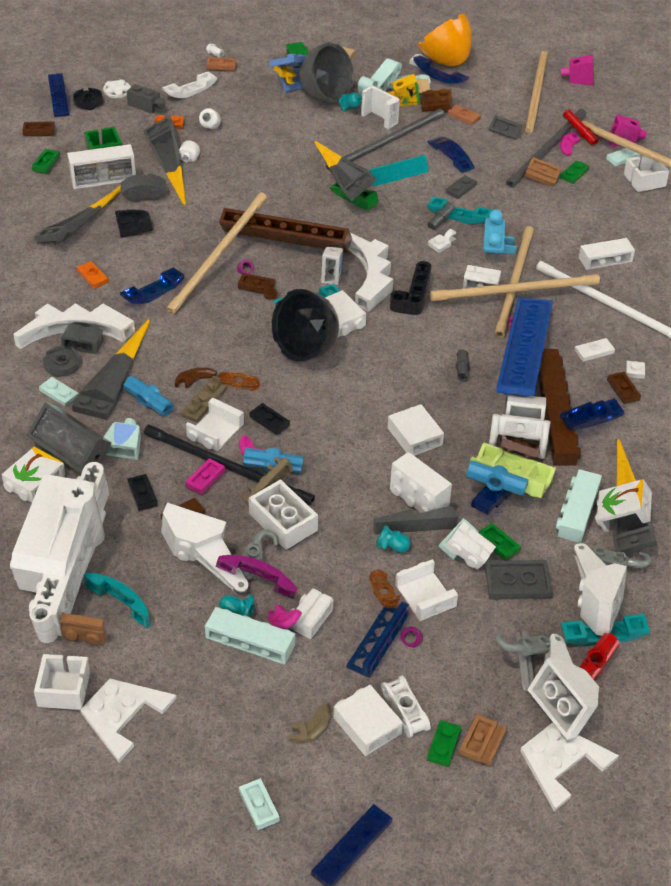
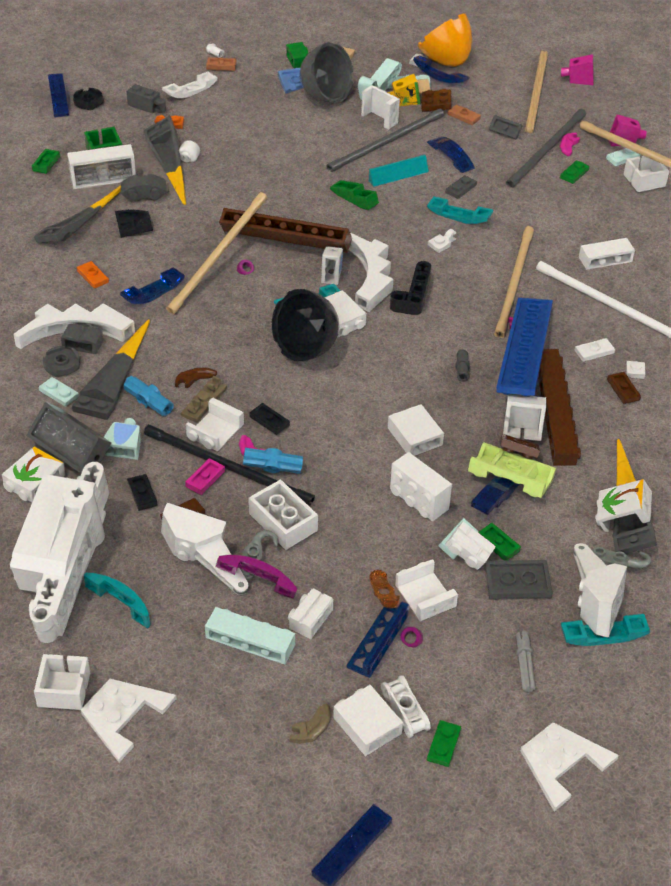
(38, 128): reddish brown plate -> none
(83, 628): medium nougat plate -> none
(116, 88): white wheel -> none
(209, 118): white head -> none
(239, 606): teal animal -> none
(249, 381): clear orange piece -> none
(258, 284): reddish brown hinge -> none
(259, 804): light aqua plate -> none
(275, 473): dark tan plate -> none
(283, 619): dark pink piece -> none
(285, 72): yellow plate -> none
(291, 60): medium blue wing -> none
(350, 100): teal animal -> none
(350, 176): dark grey plate -> none
(394, 539): teal animal -> none
(406, 521): dark grey slope -> none
(441, 216): dark grey pin -> none
(480, 277): white brick -> none
(483, 740): medium nougat plate -> none
(494, 235): medium azure piece -> none
(497, 478): dark azure piece -> none
(520, 427): white plate -> none
(542, 172): medium nougat plate -> none
(559, 687): white slope -> none
(579, 505): light aqua brick -> none
(585, 132): red pin -> none
(585, 280): tan piece -> none
(592, 414): clear blue slope -> none
(600, 653): red piece -> none

